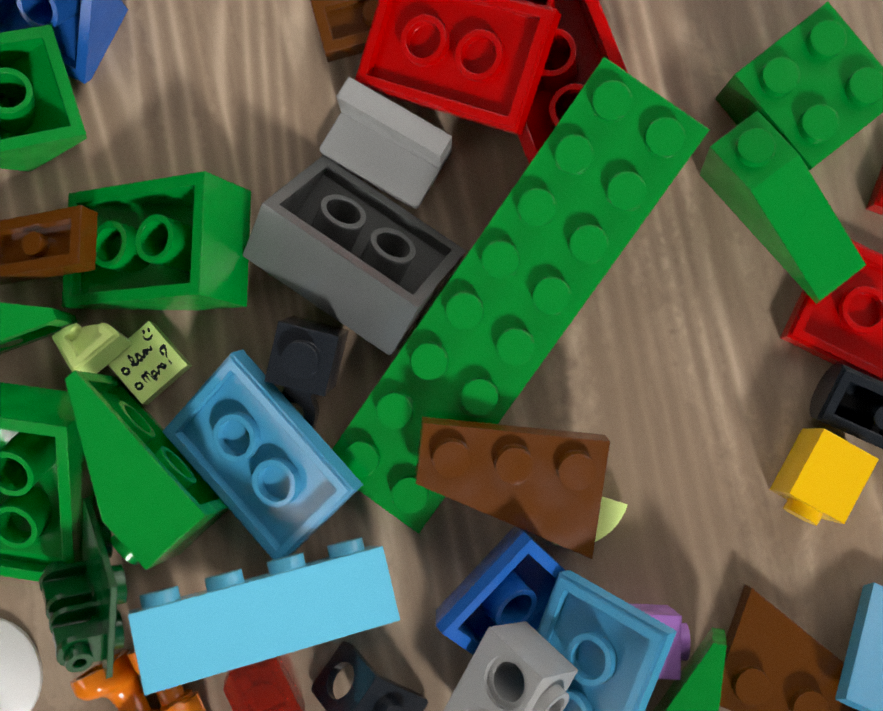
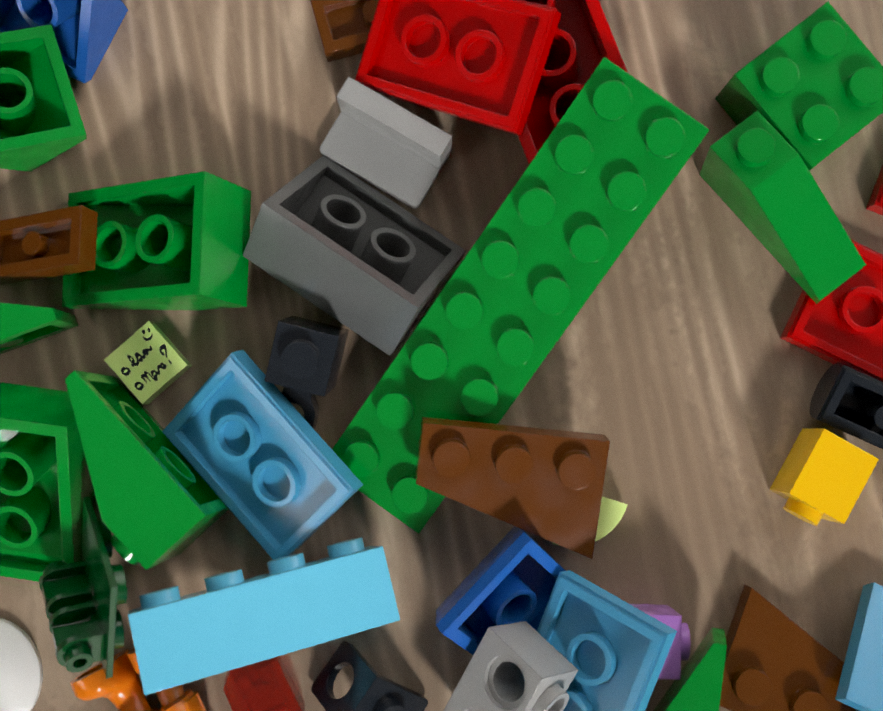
(90, 346): yellowish green tile -> none

